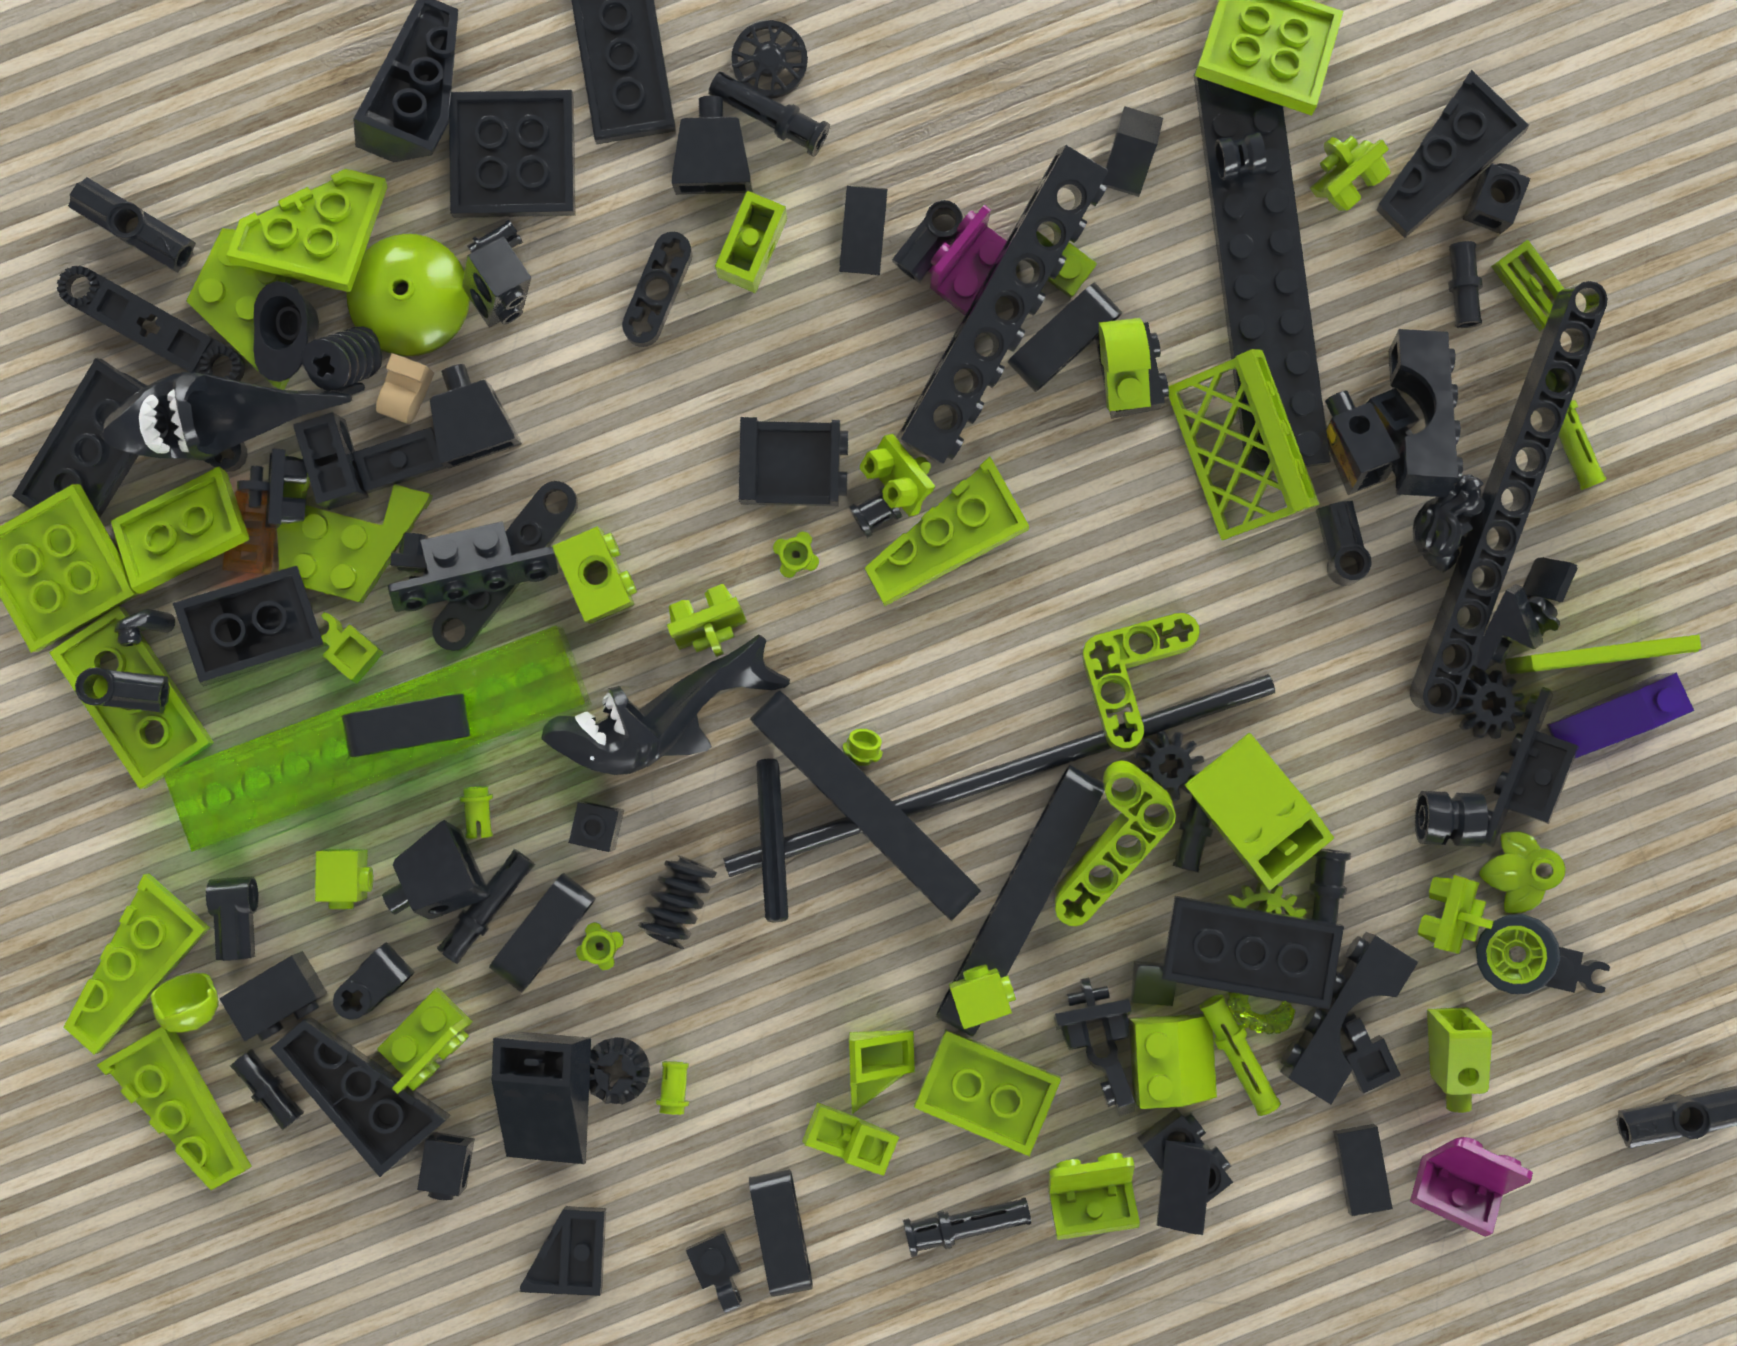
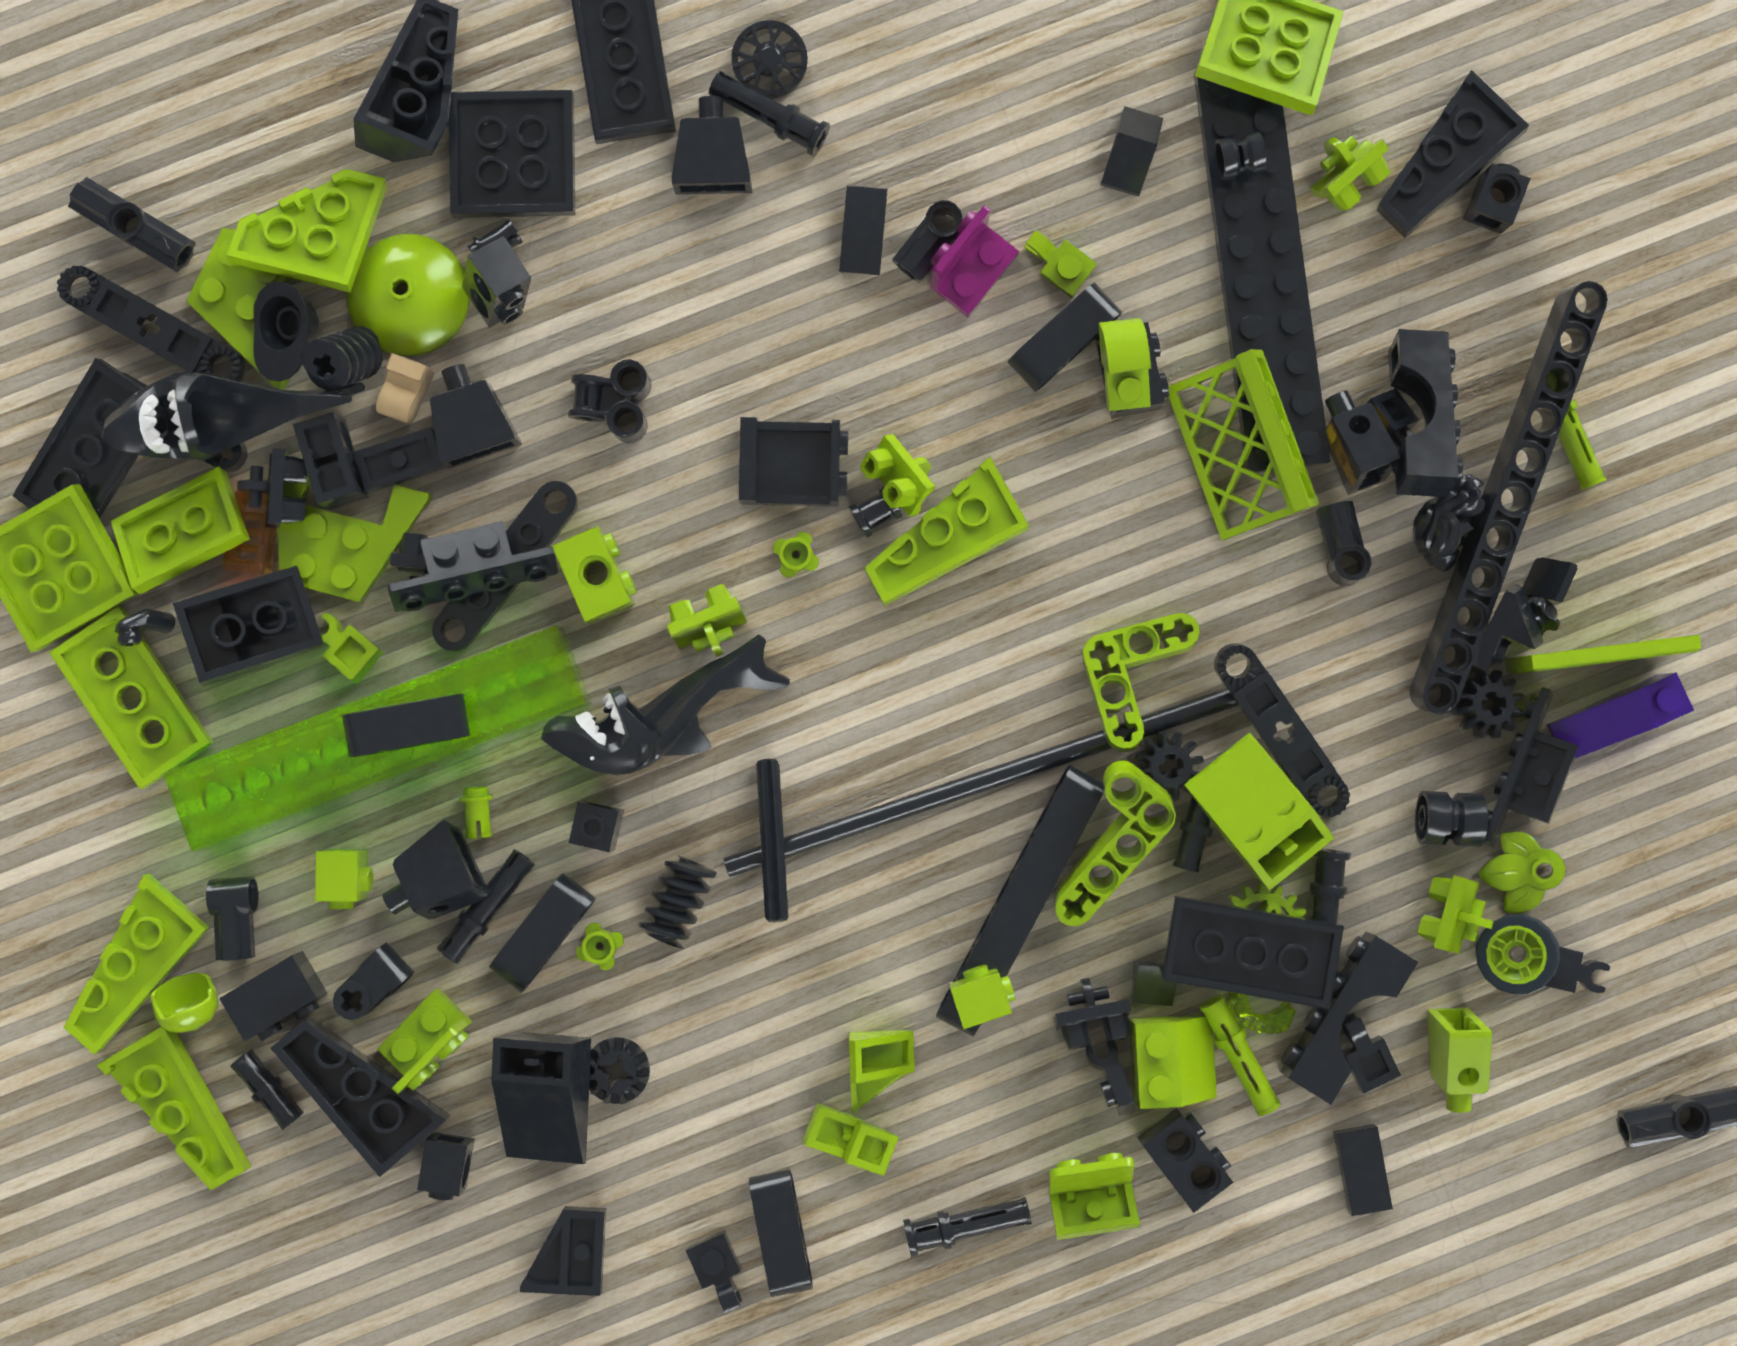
(124, 690): black piece -> none
(604, 399): none -> black piece
(673, 1088): lime pin -> none
(678, 266): black beam -> none
(751, 241): lime brick -> none
(863, 747): lime plate -> none
(865, 805): black beam -> none
(987, 1092): lime plate -> none
(1069, 171): black brick -> none
(1184, 1186): black slope -> none
(1264, 708): none -> black piece
(1465, 284): black pin -> none
(1467, 1183): magenta bracket -> none
(1518, 290): lime tile -> none

